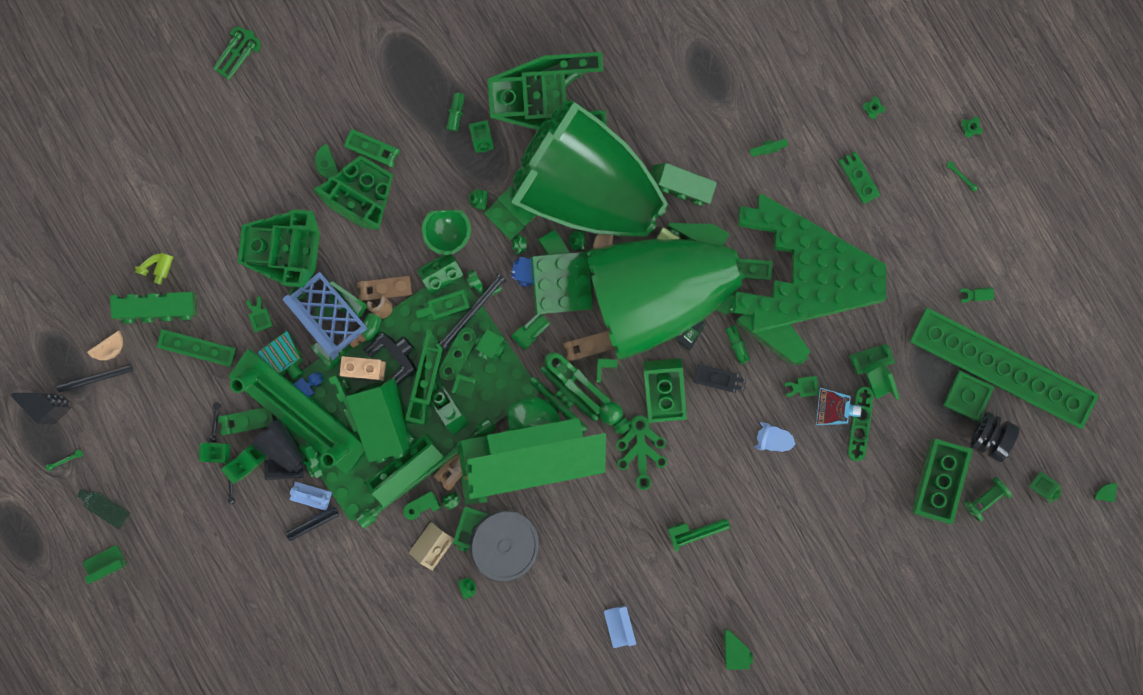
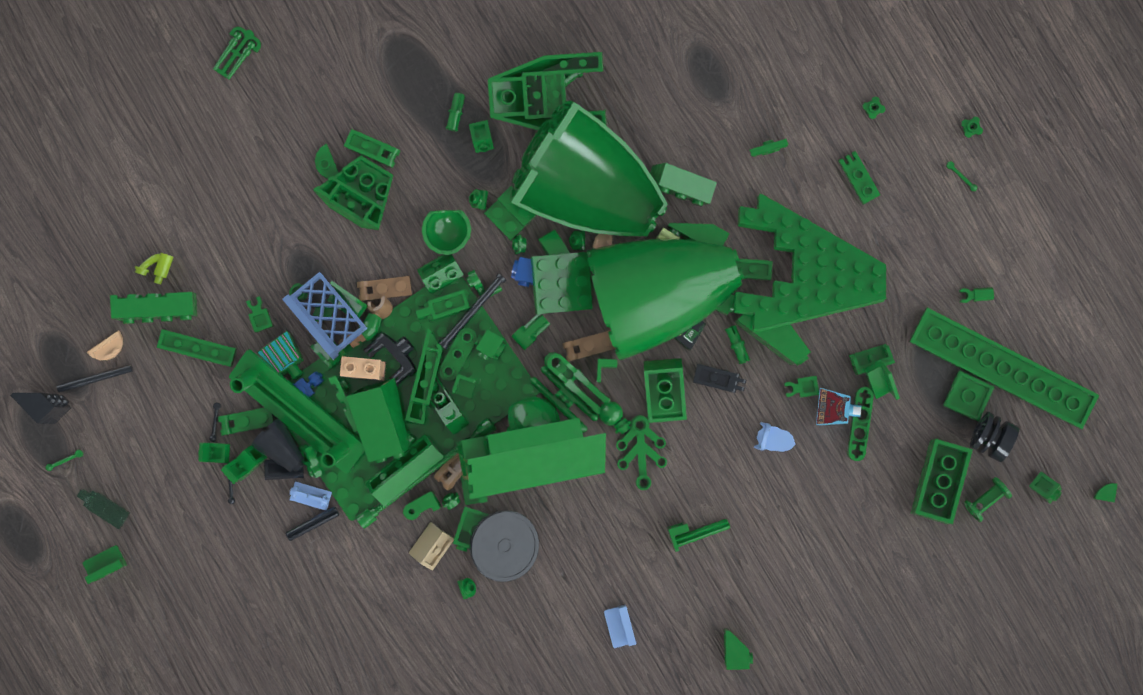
(281, 247): green wedge -> none

